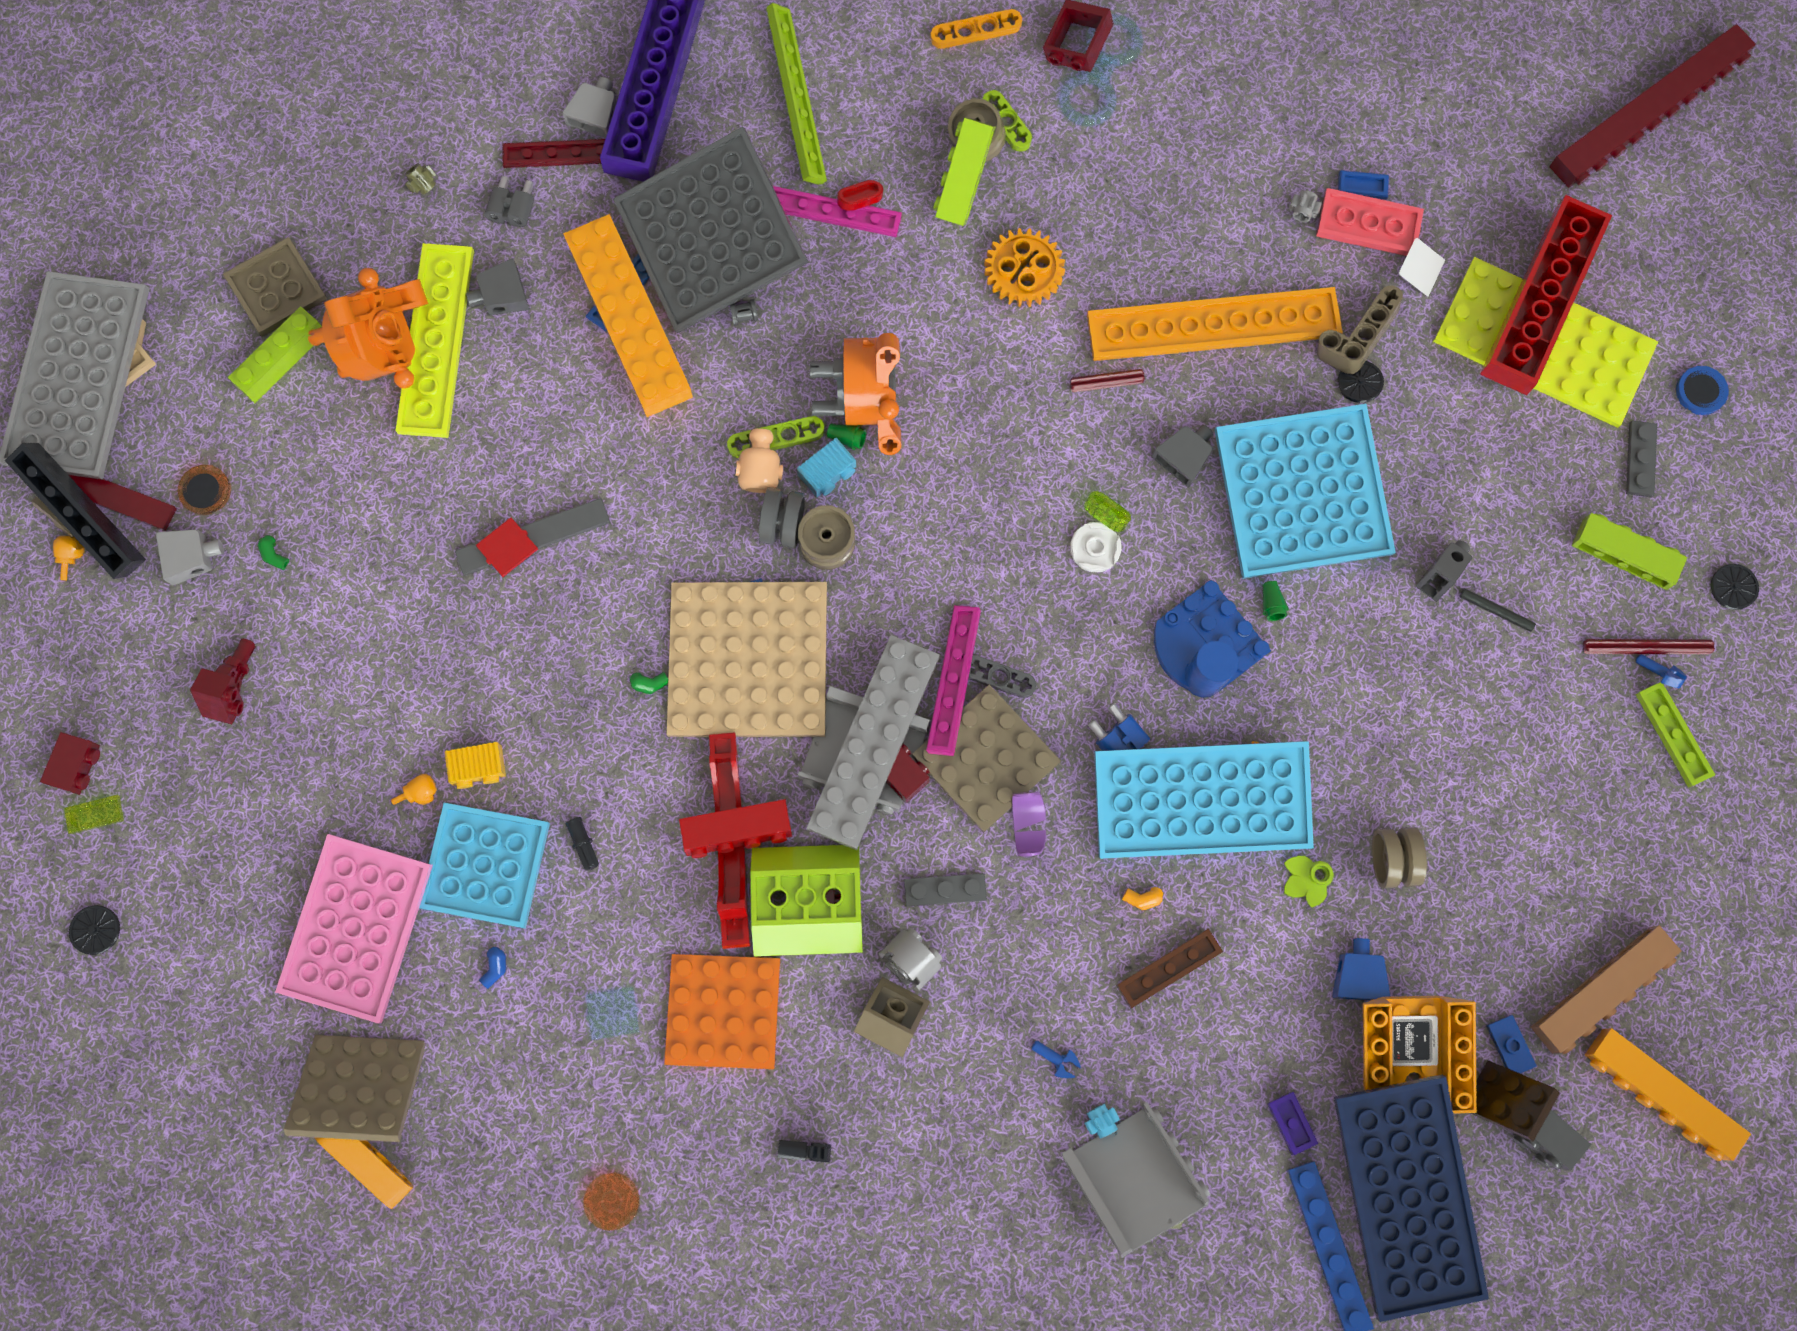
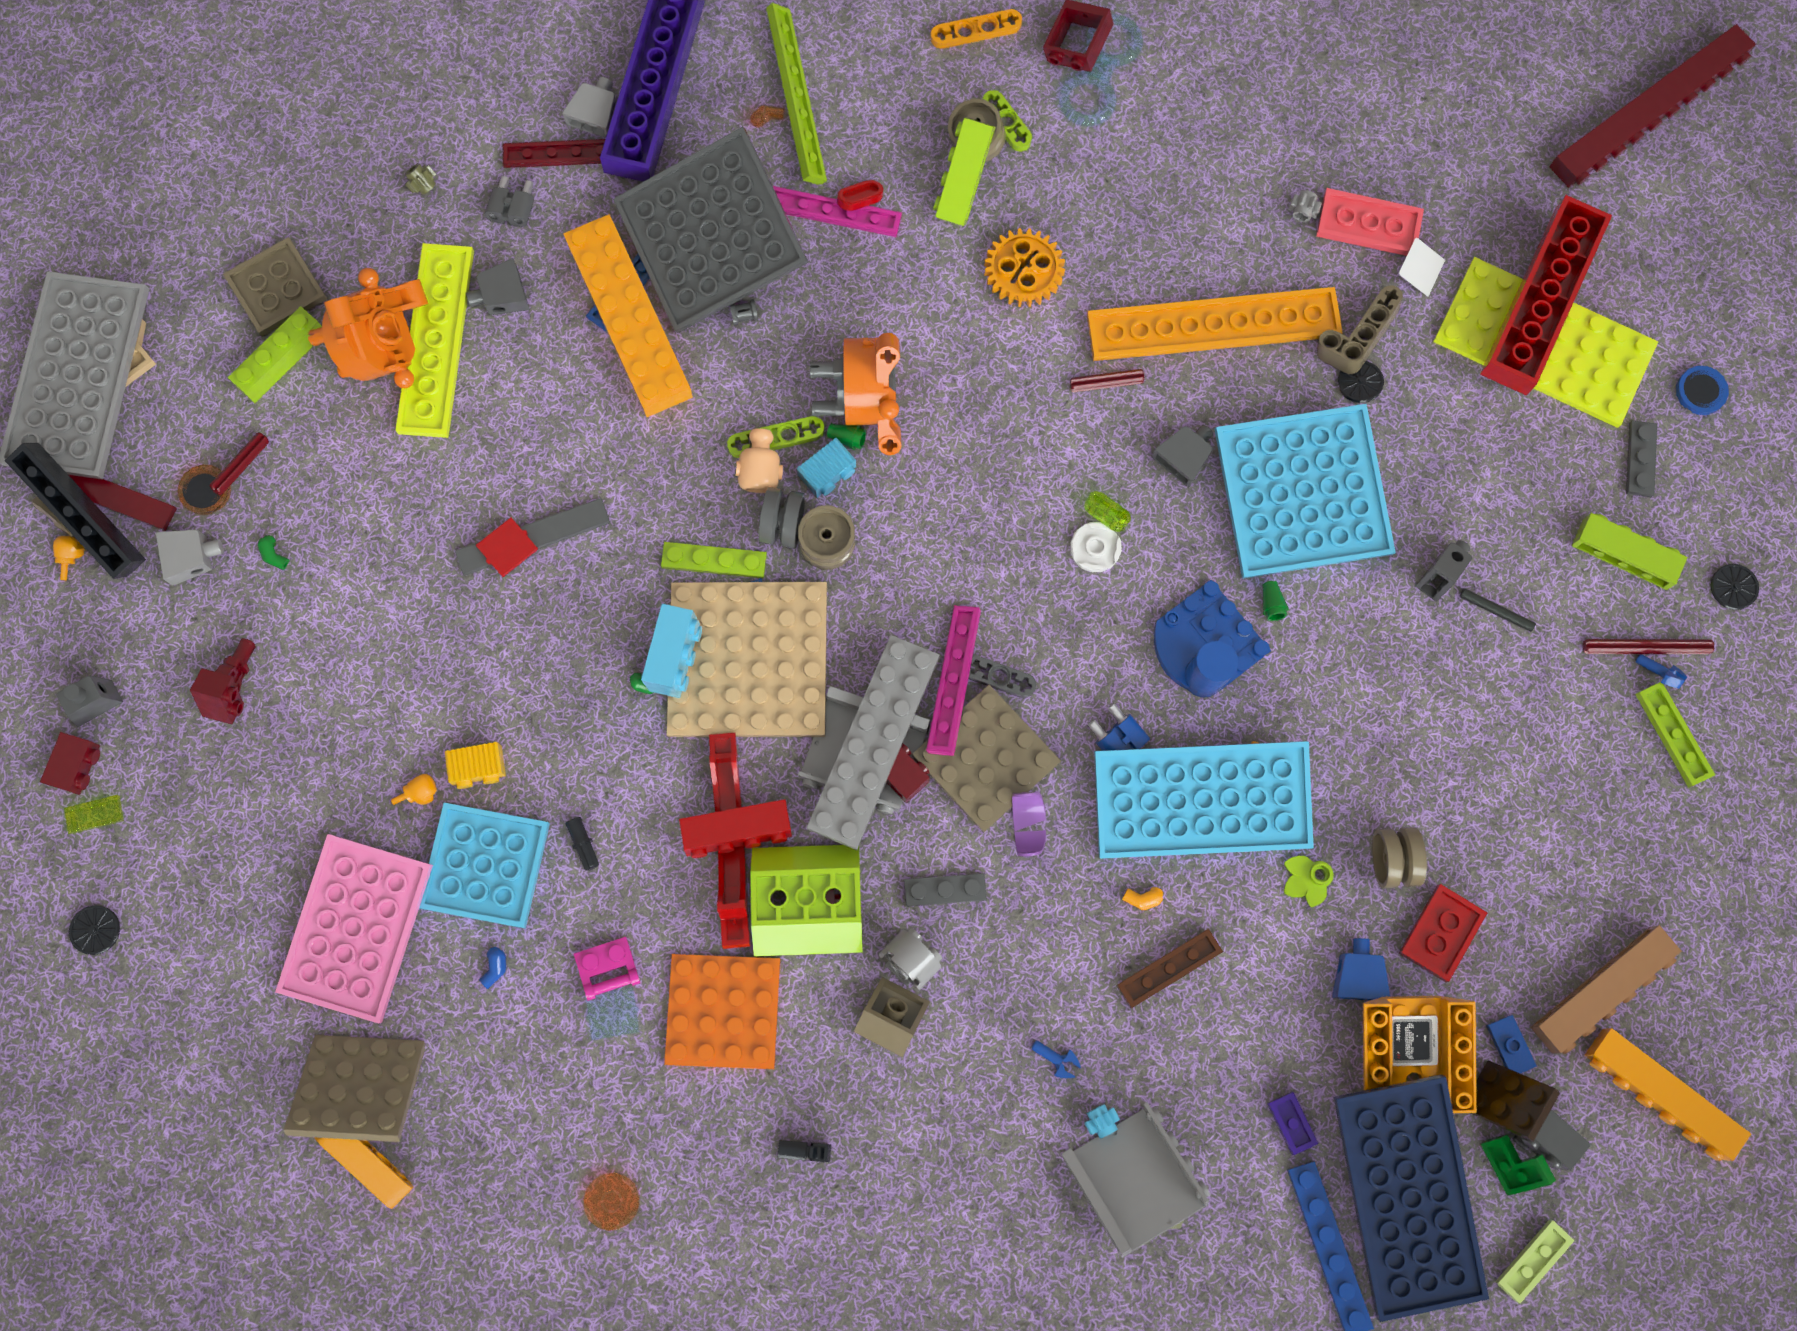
(86, 700): none -> dark grey torso
(239, 463): none -> dark red axle
(603, 960): none -> dark pink plate
(671, 651): none -> medium azure brick
(713, 560): none -> lime plate
(765, 114): none -> clear orange arm
(1364, 184): blue tile -> none
(1443, 933): none -> red plate
(1514, 1173): none -> green plate
(1534, 1261): none -> yellowish green plate

